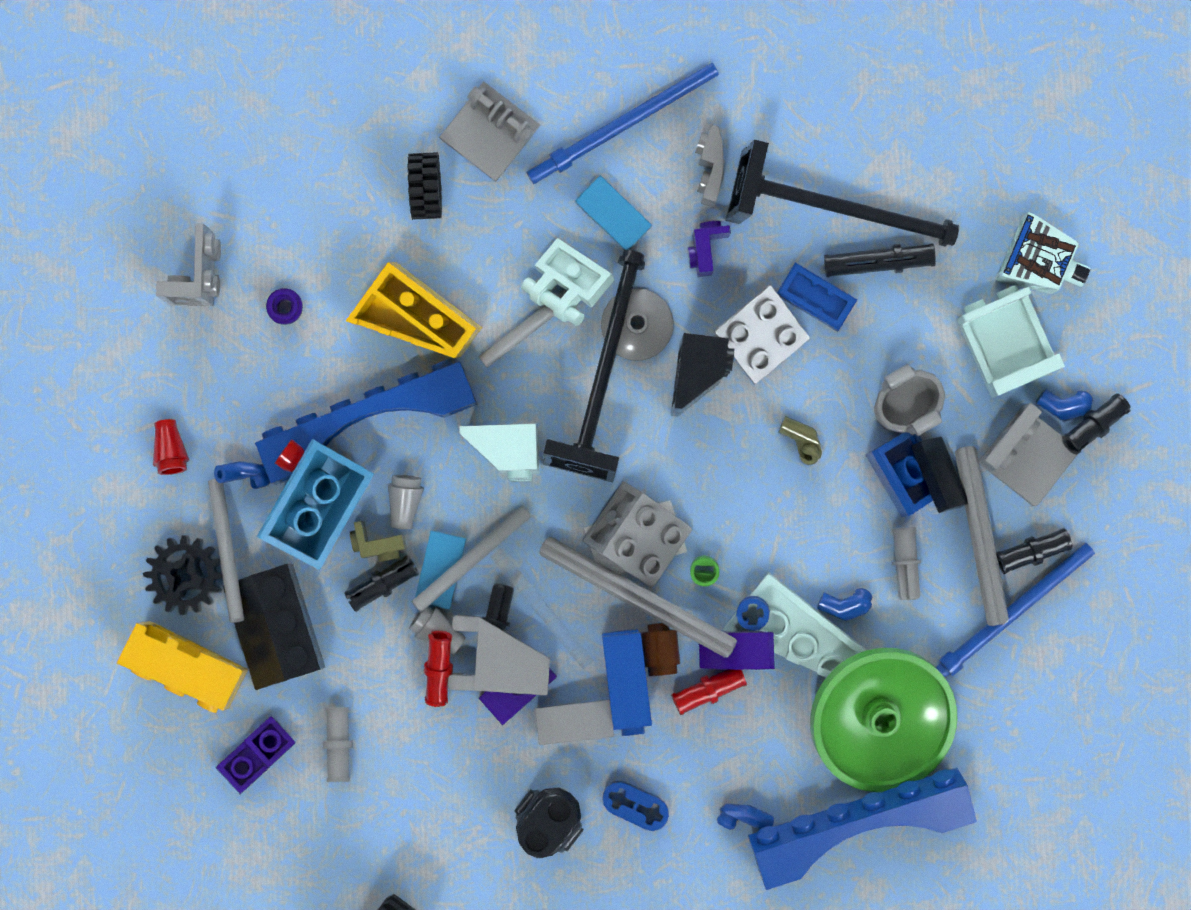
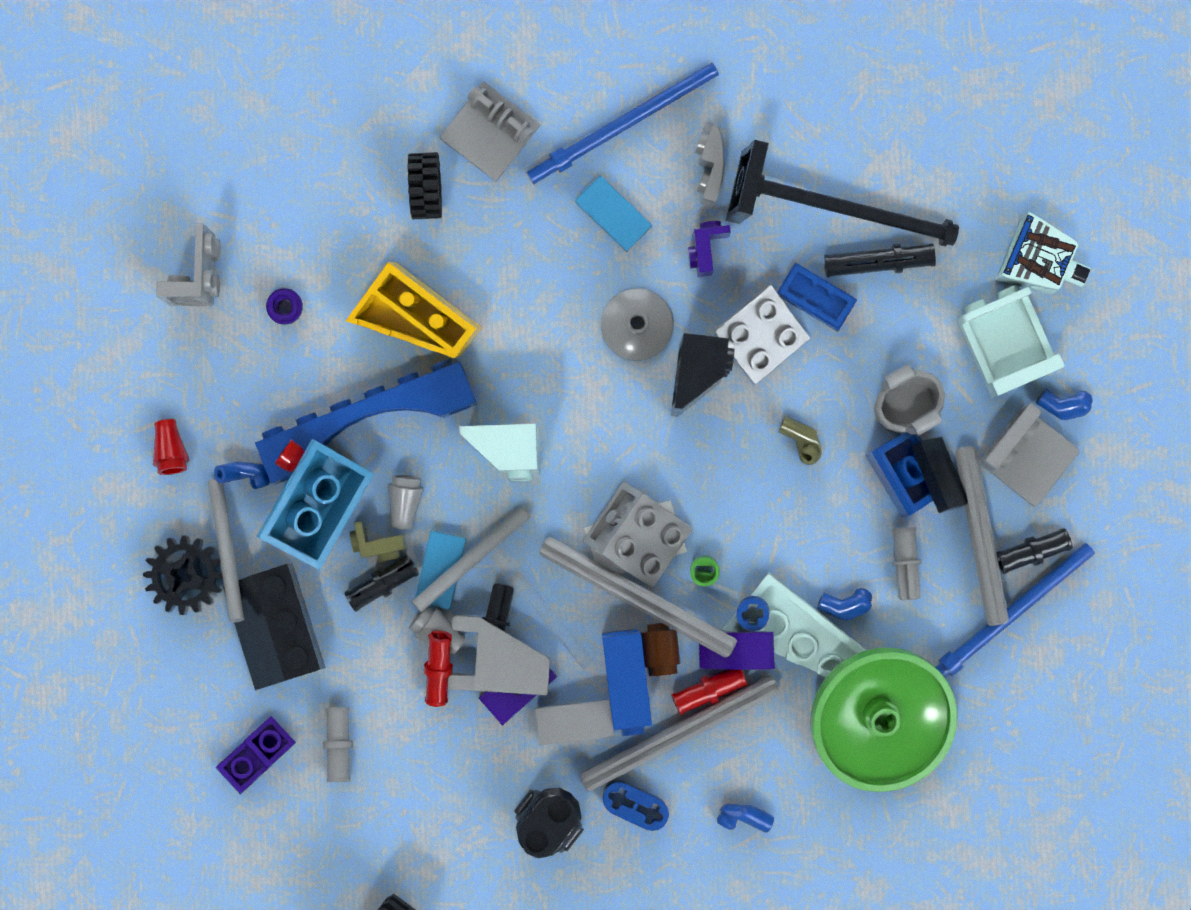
(182, 666): yellow wedge -> none
(518, 334): light grey bar -> none
(574, 273): light aqua plate -> none
(581, 456): black tile -> none
(679, 733): none -> light grey axle
(790, 849): blue arch -> none
(1096, 424): black pin -> none

